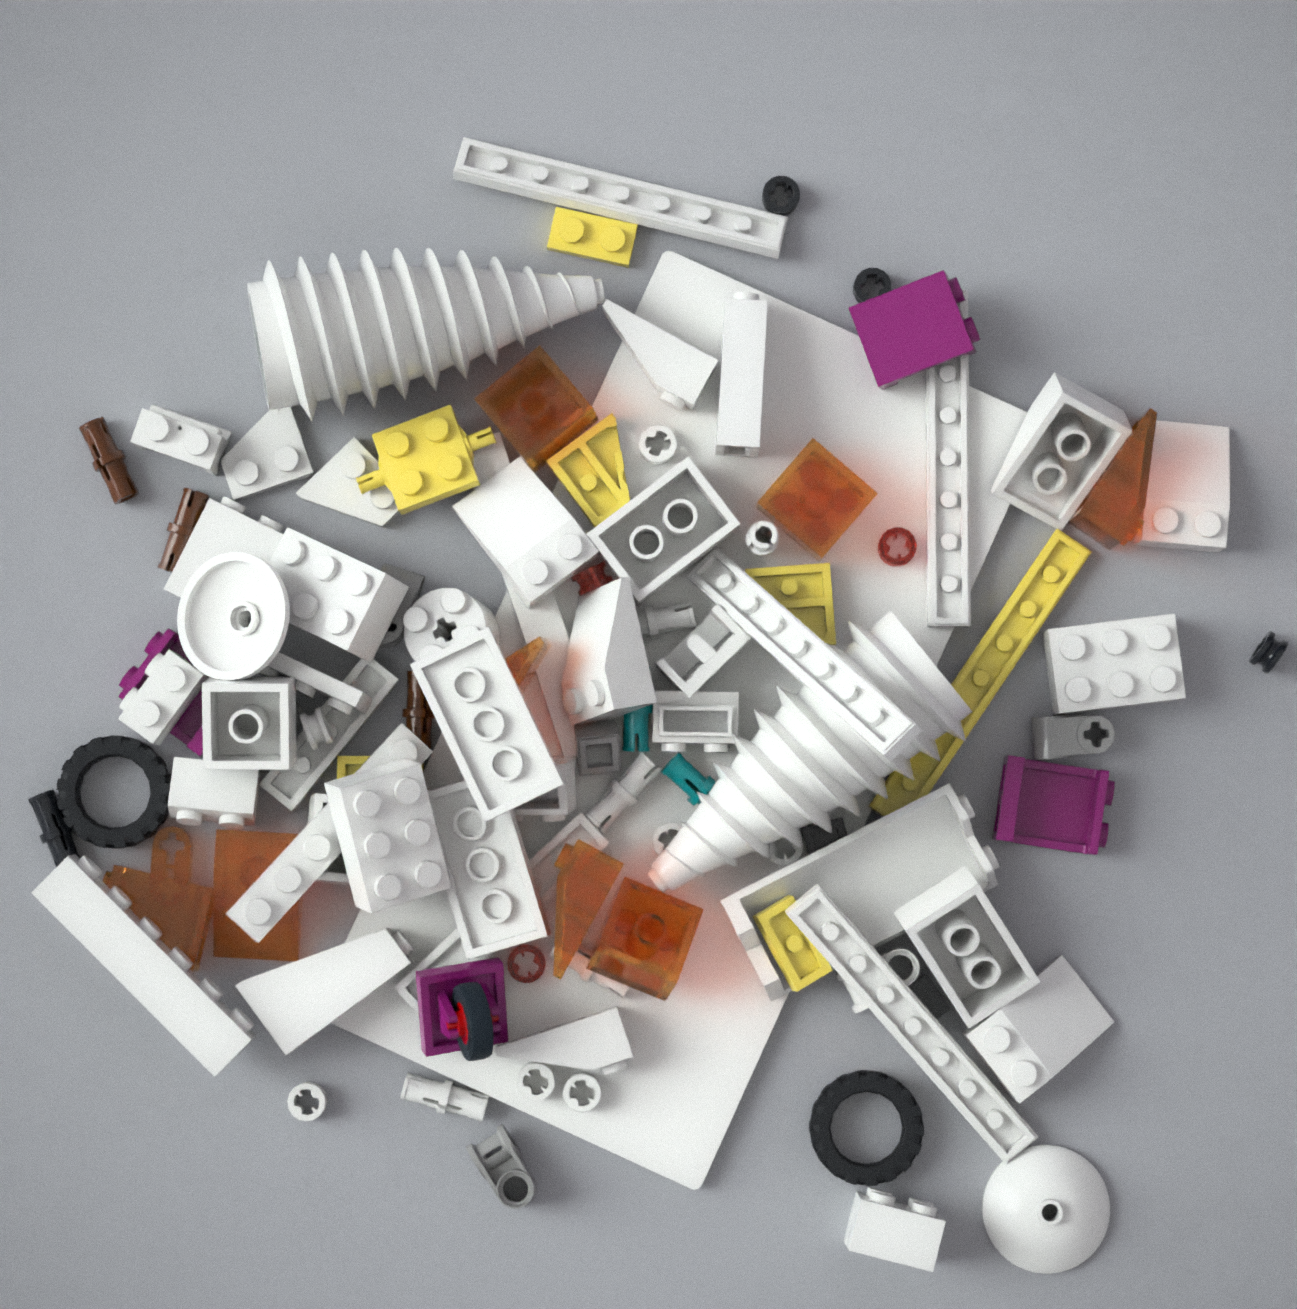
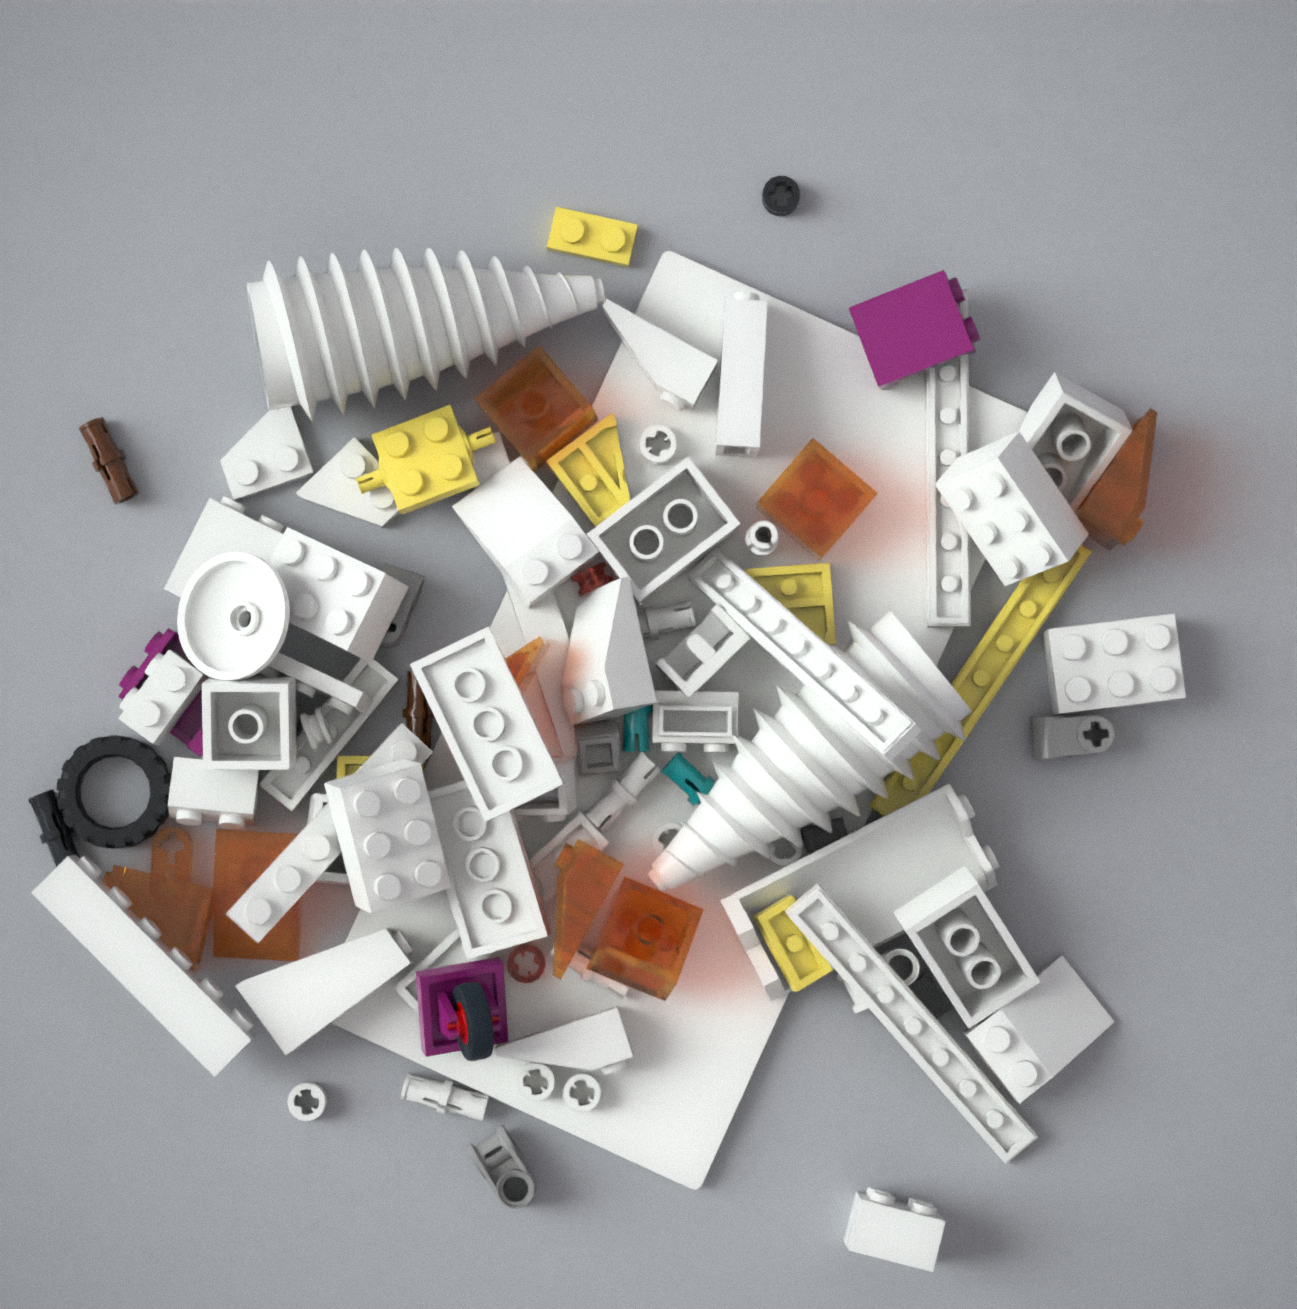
(180, 530): reddish brown pin -> none
(181, 437): white window -> none
(437, 613): white brick -> none
(620, 197): white tile -> none
(861, 280): black bush -> none
(903, 1154): black tyre -> none
(910, 545): clear red bush -> none
(1012, 509): none -> white brick
(1021, 1190): white dish -> none
(1052, 805): magenta panel -> none
(1187, 488): white slope -> none
(1268, 652): black bush -> none

